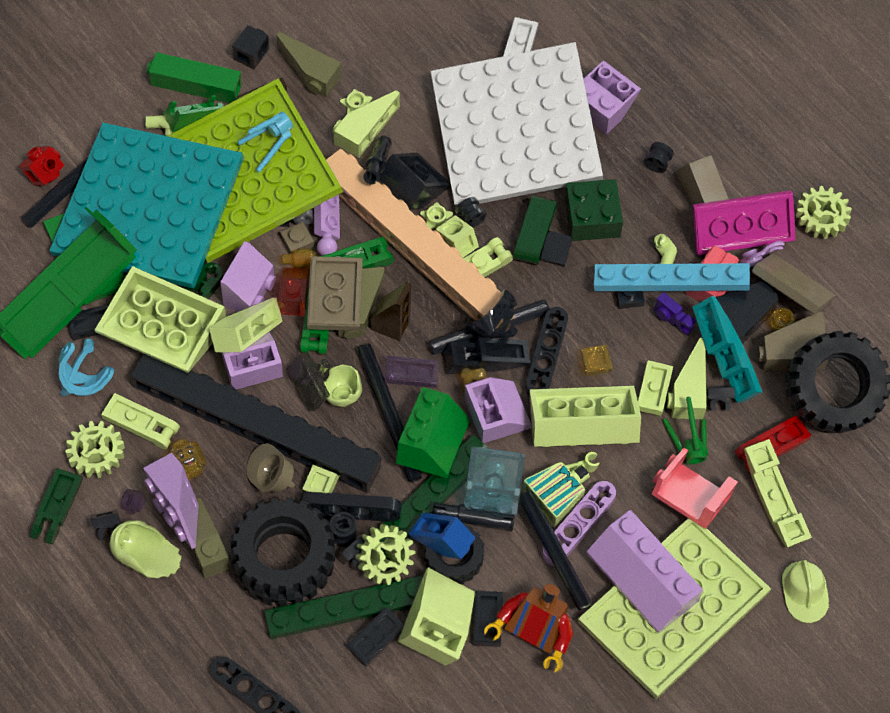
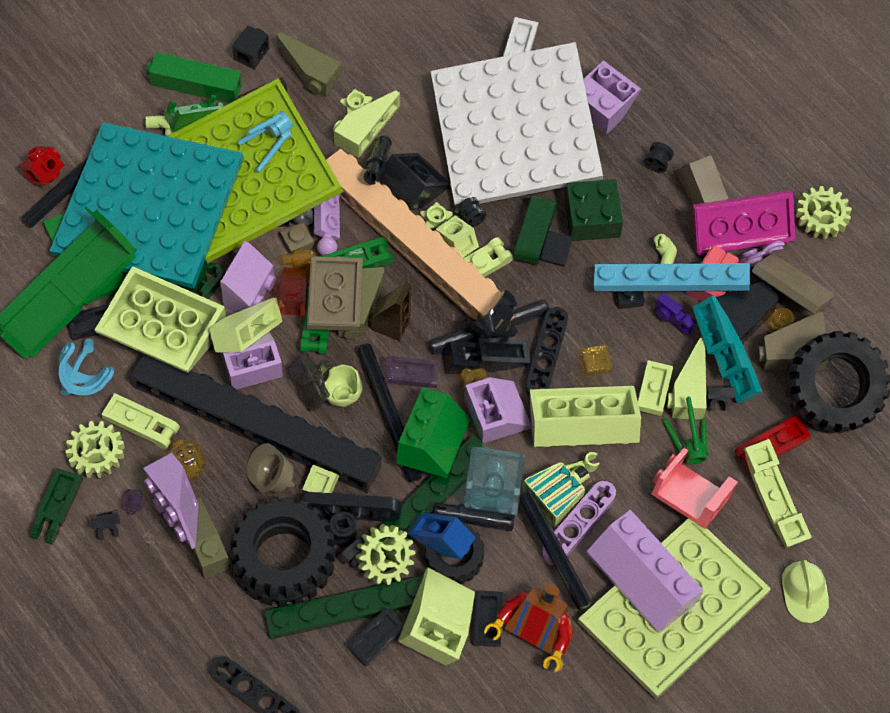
(144, 549): yellowish green hair -> none

